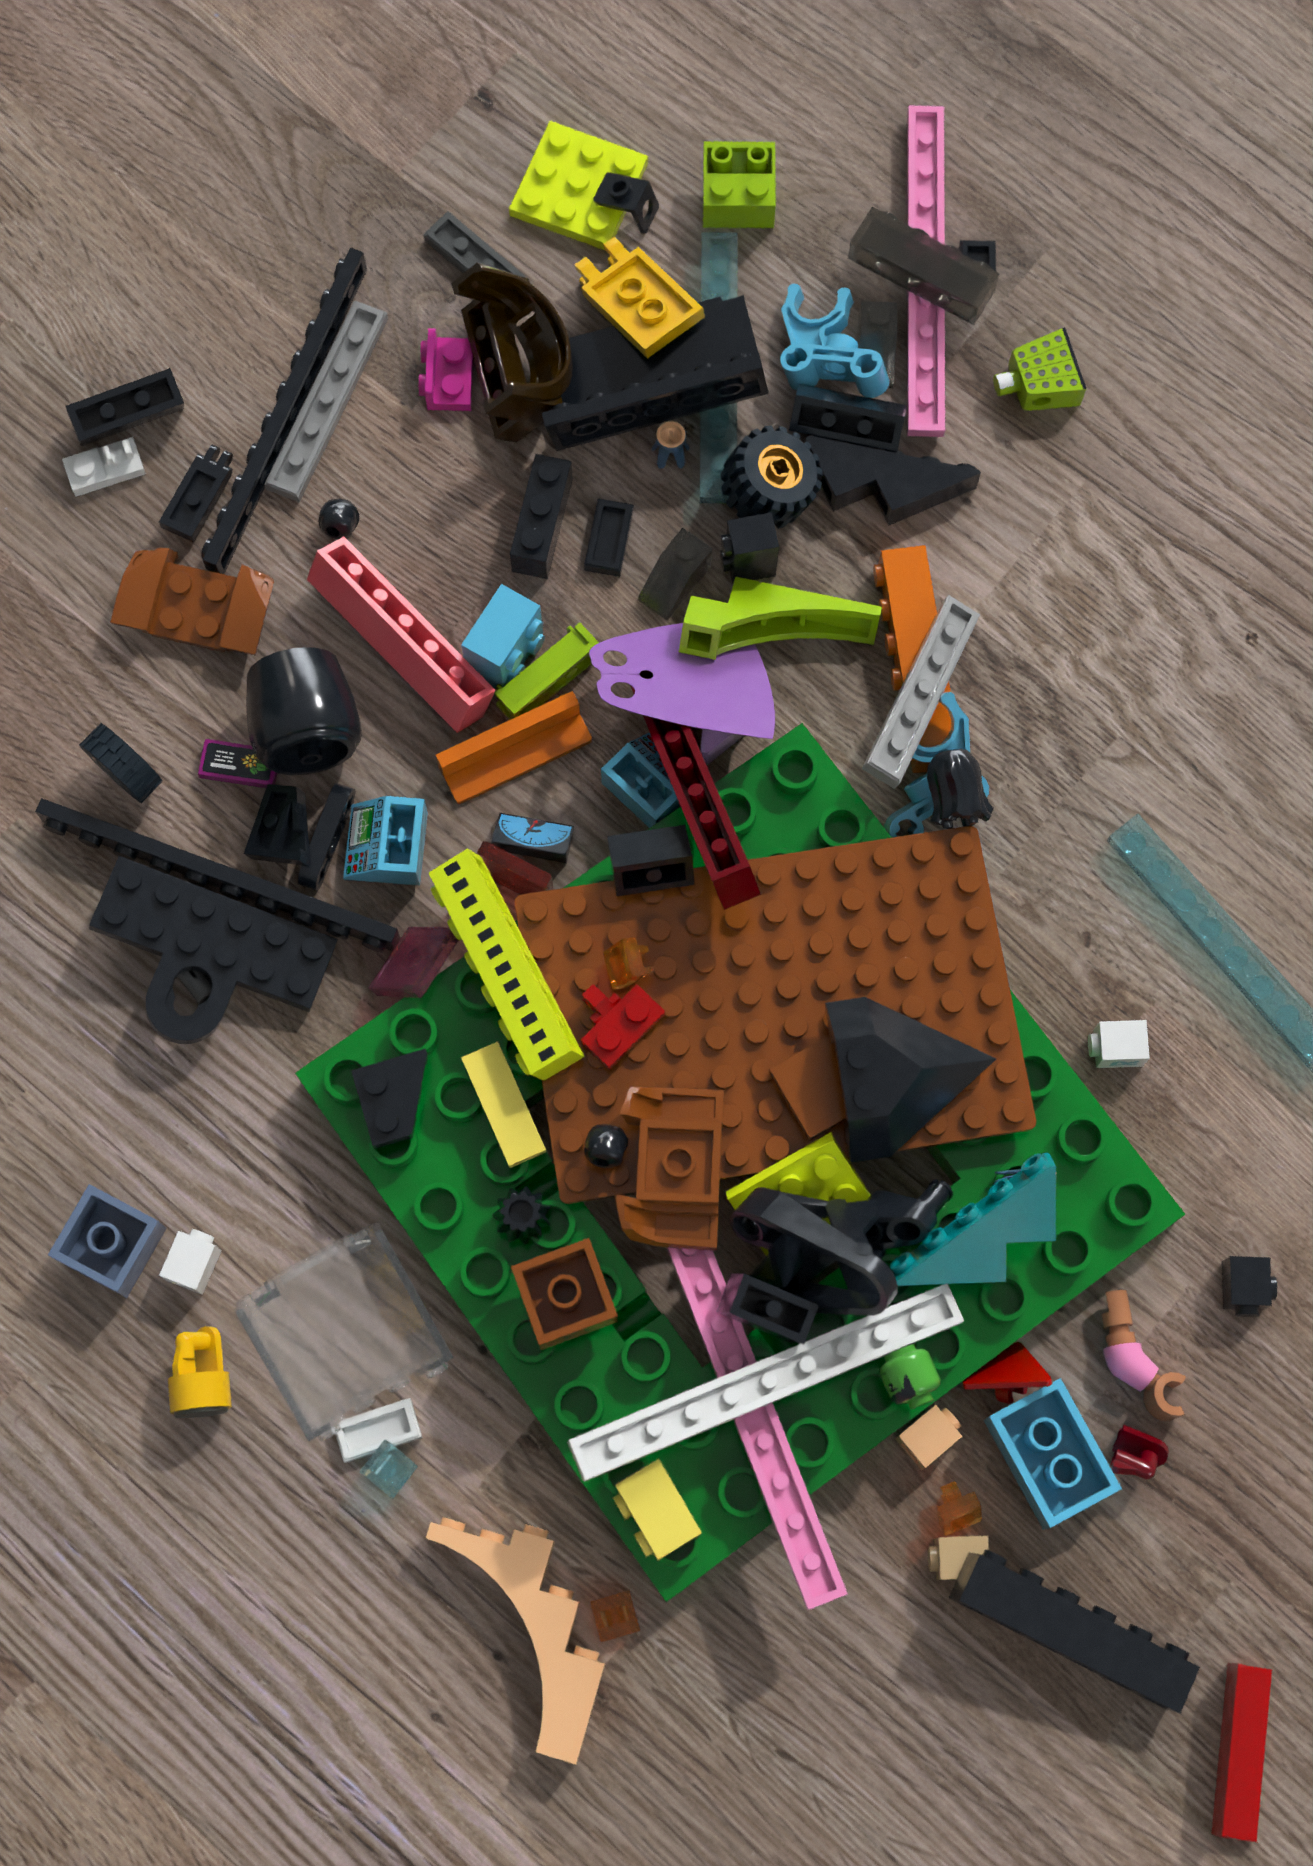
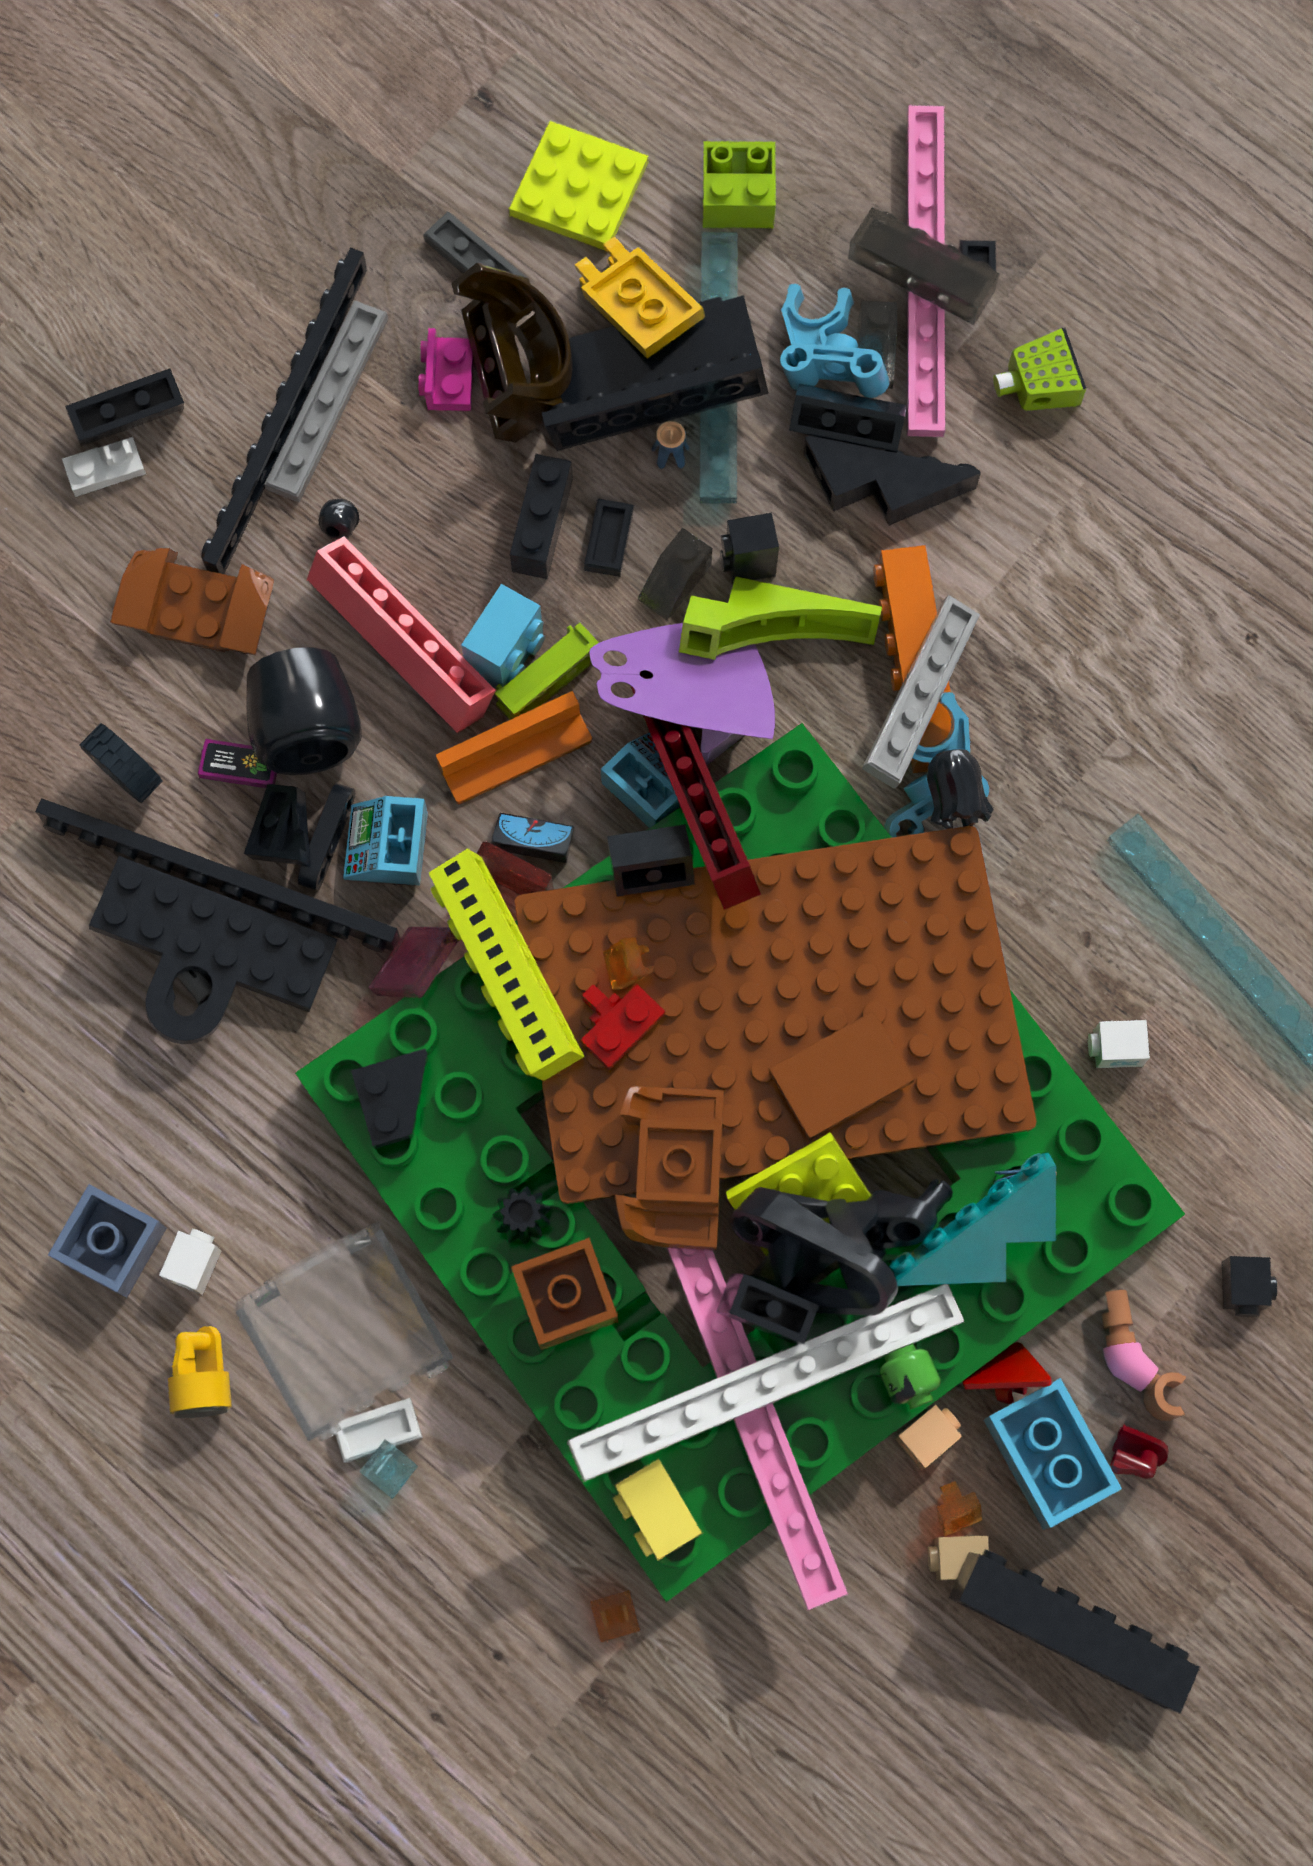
(197, 494): black hinge -> none
(503, 1104): light yellow tile -> none
(567, 1678): light nougat arch -> none
(605, 1145): black piece -> none
(628, 195): black bracket -> none
(772, 475): black wheel -> none
(894, 1074): black wedge -> none
(1241, 1752): red panel -> none

